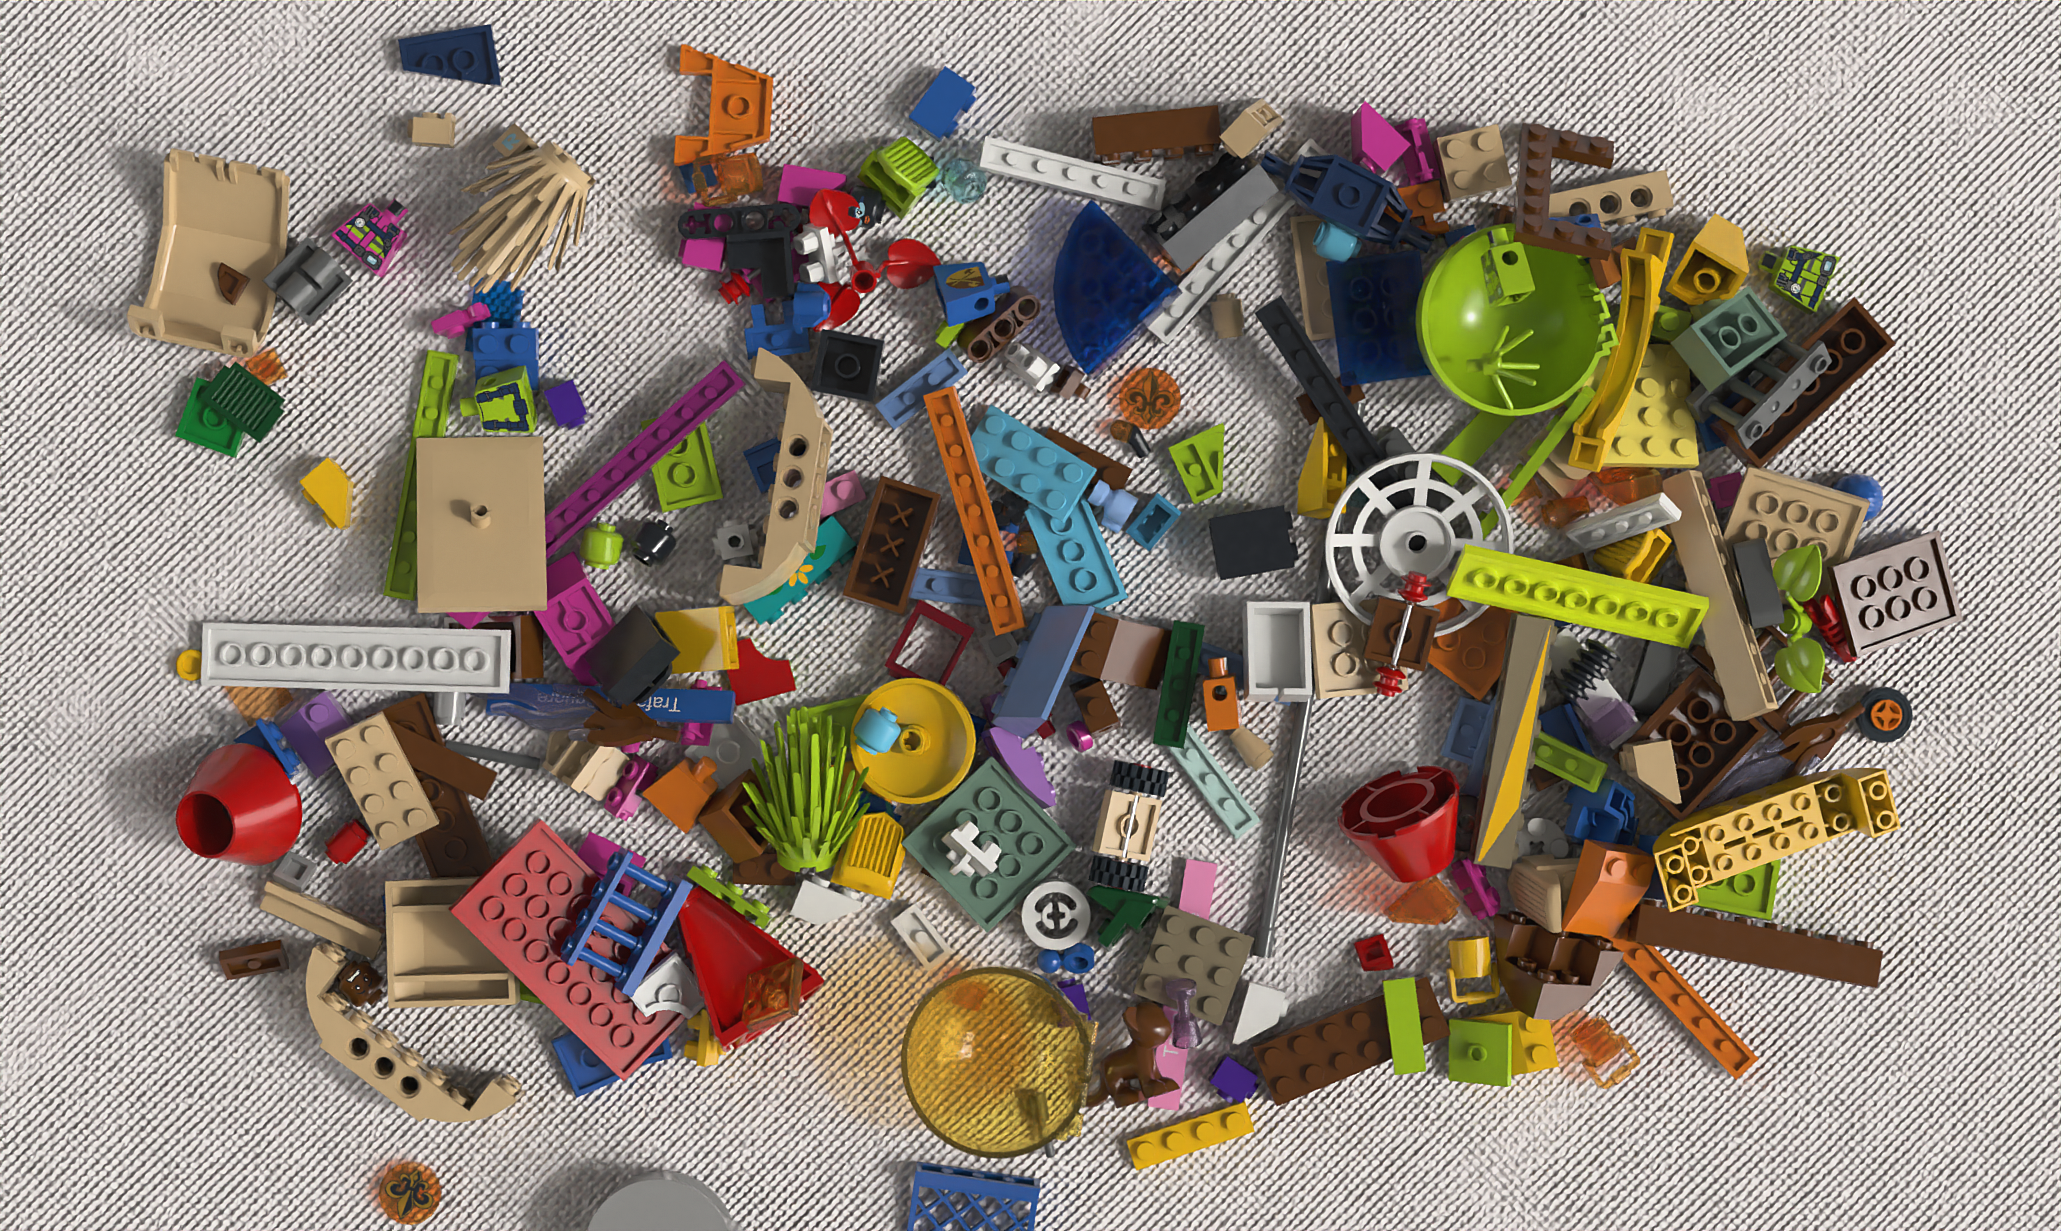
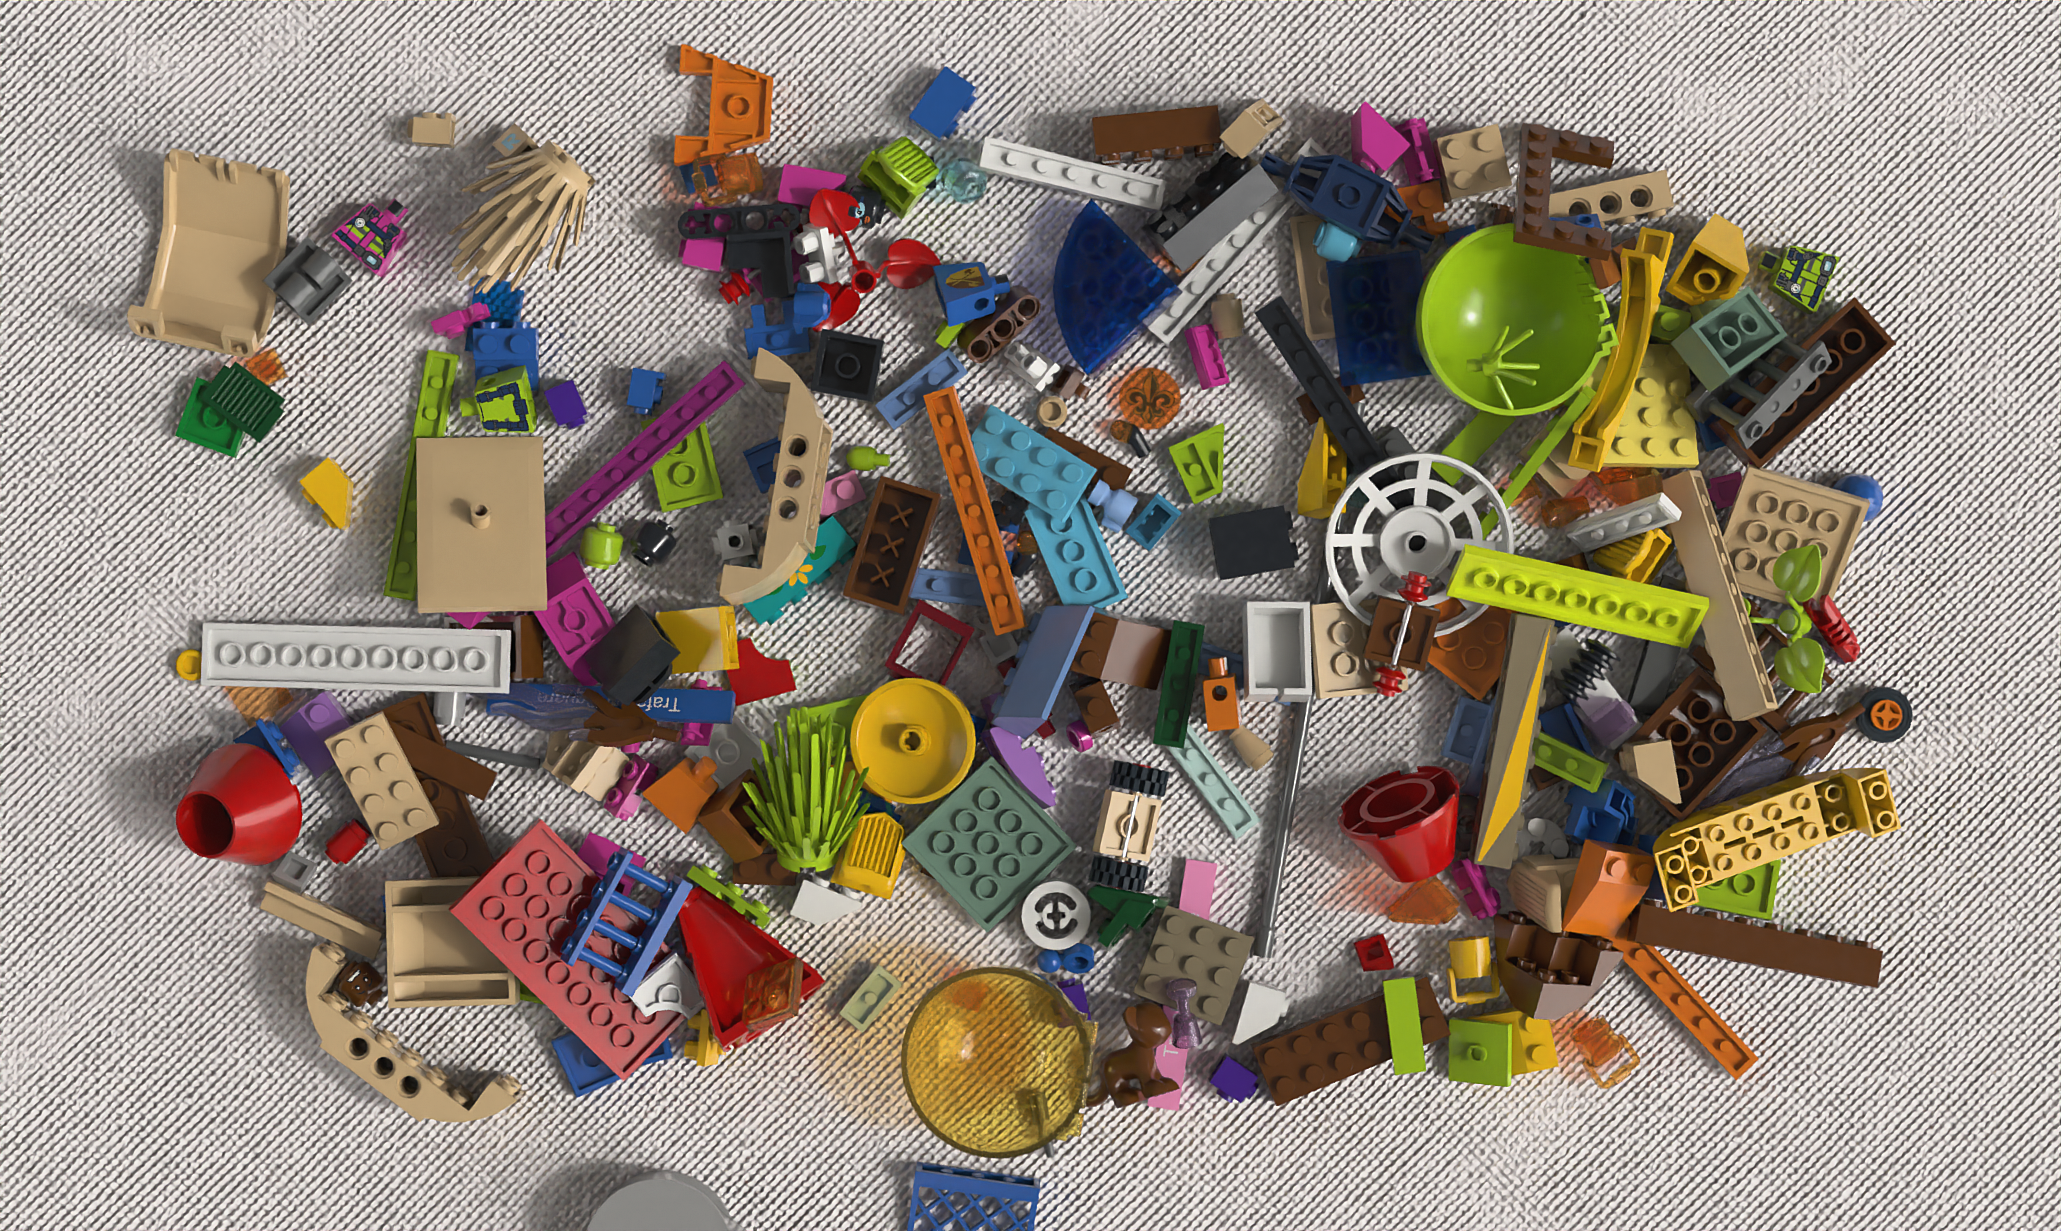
(231, 283): reddish brown tile -> none
(254, 959): reddish brown plate -> none
(410, 1193): clear orange tile -> none
(454, 55): dark blue wing -> none
(645, 391): none -> blue brick
(866, 458): none -> lime cylinder
(870, 998): none -> plate
(877, 730): medium azure head -> none
(921, 936): white plate -> none
(968, 856): white hips -> none
(1051, 411): none -> tan plate
(1190, 1135): yellow plate -> none
(1206, 356): none -> dark pink plate
(1505, 270): lime torso -> none
(1757, 583): dark grey beam -> none
(1894, 593): plate -> none

